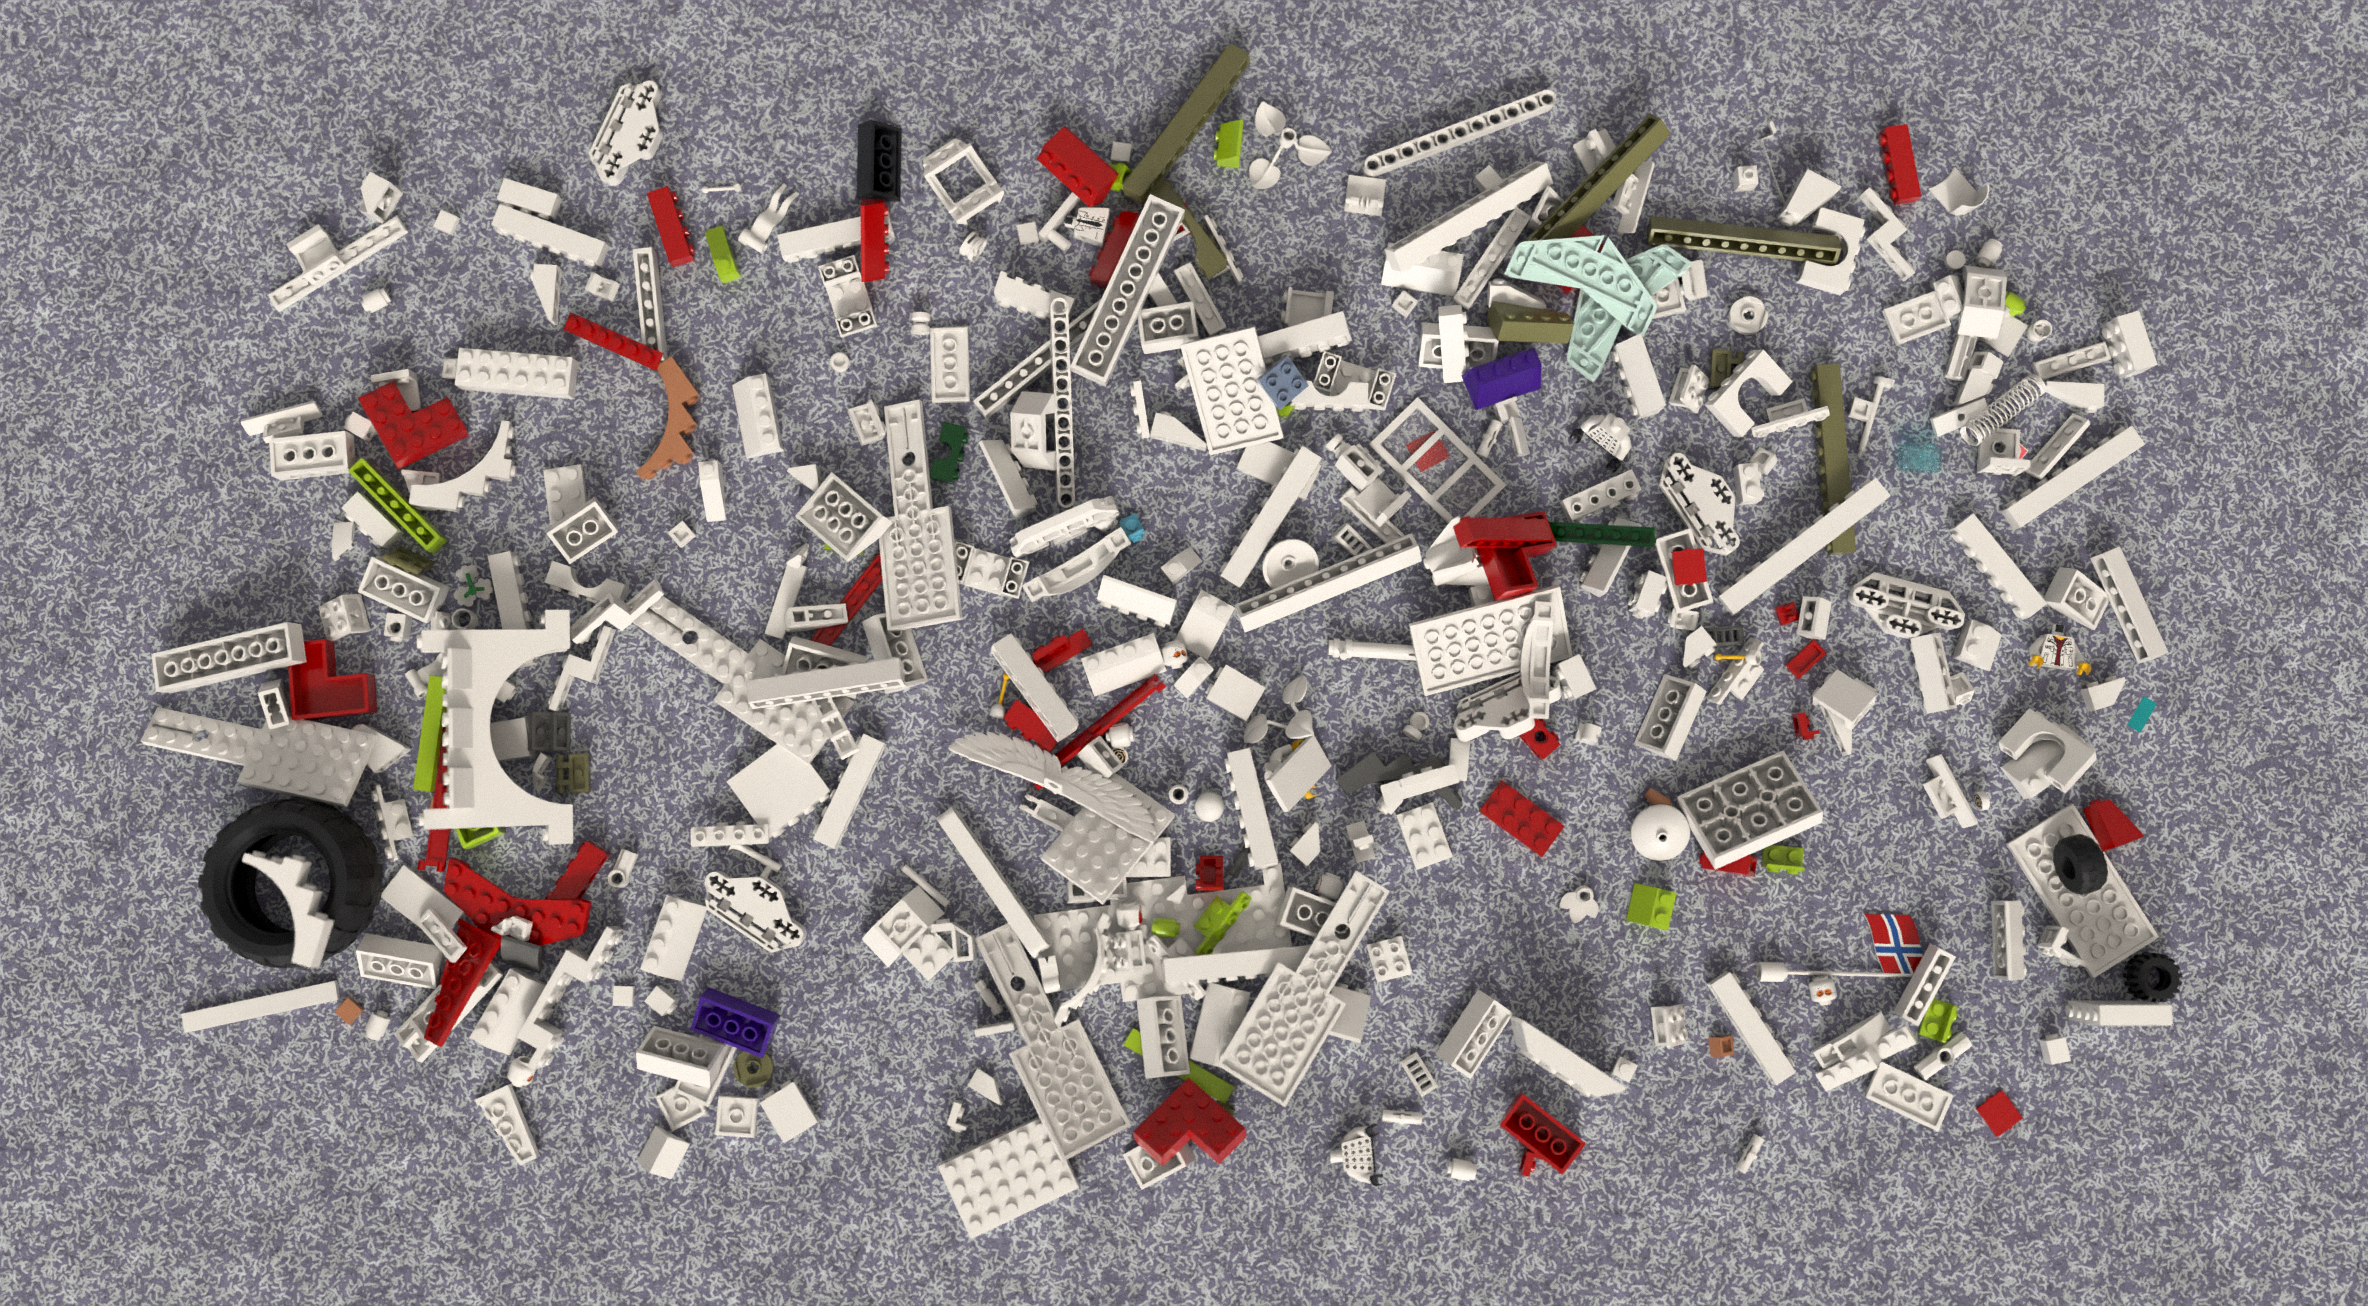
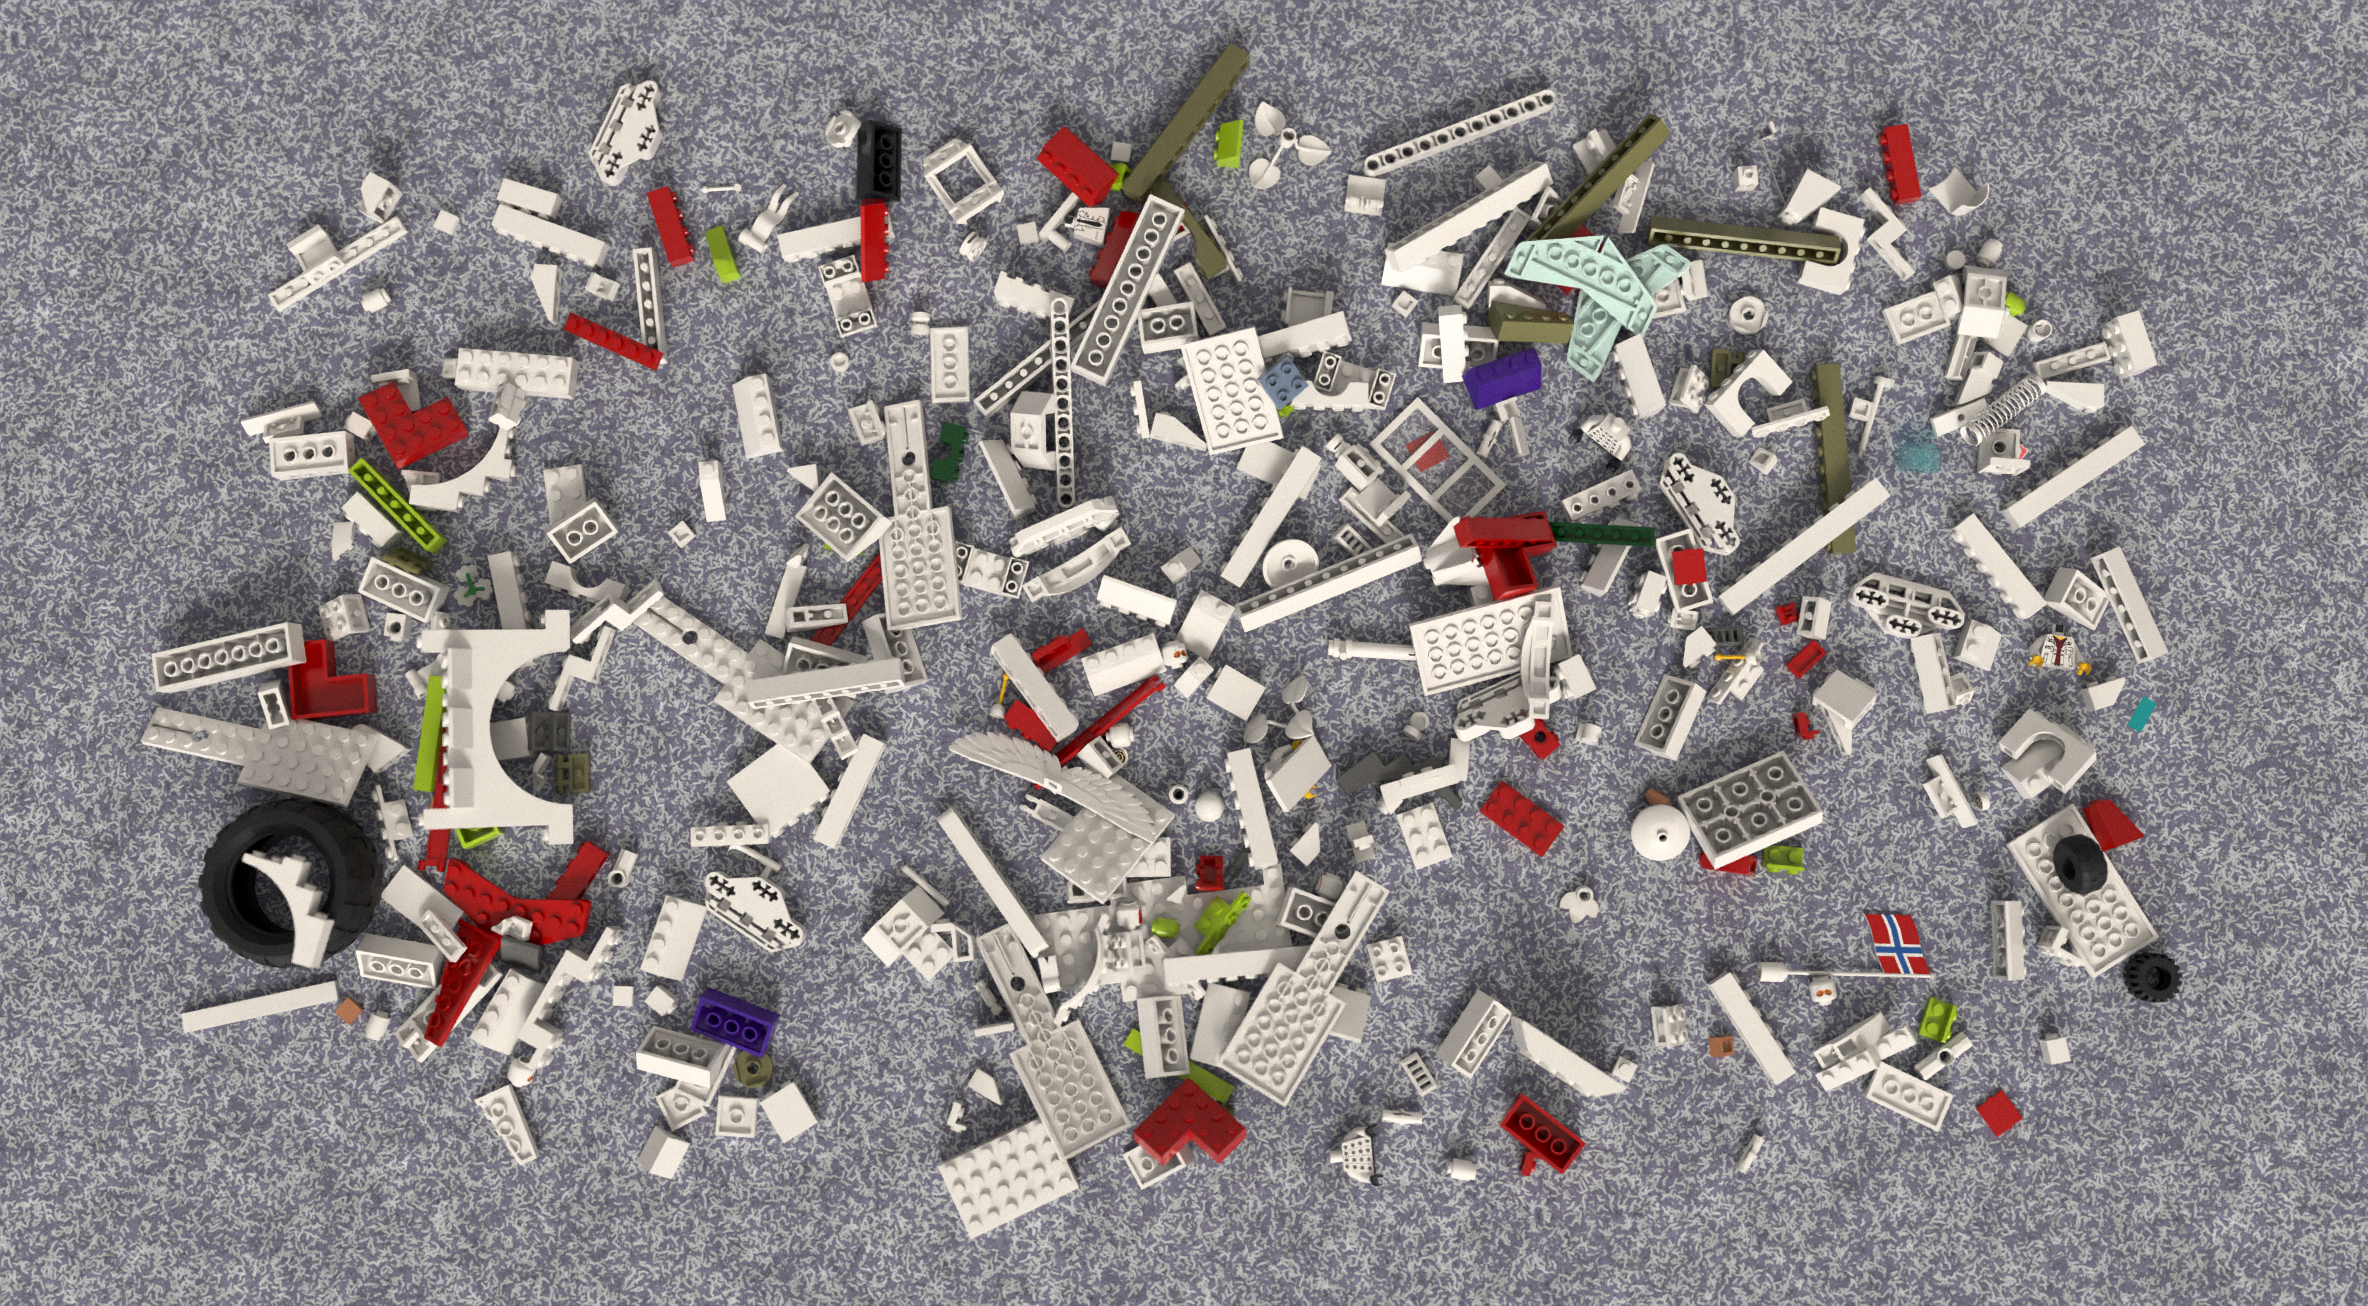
(456, 616): white piece -> none
(507, 406): none -> white brick
(680, 422): nougat arch -> none
(848, 123): none -> white plate
(1132, 528): medium azure bracket -> none
(1651, 906): lime slope -> none
(1747, 483): white brick -> none
(1924, 984): white brick -> none
(2057, 446): white plate -> none
(2119, 1012): white brick -> none

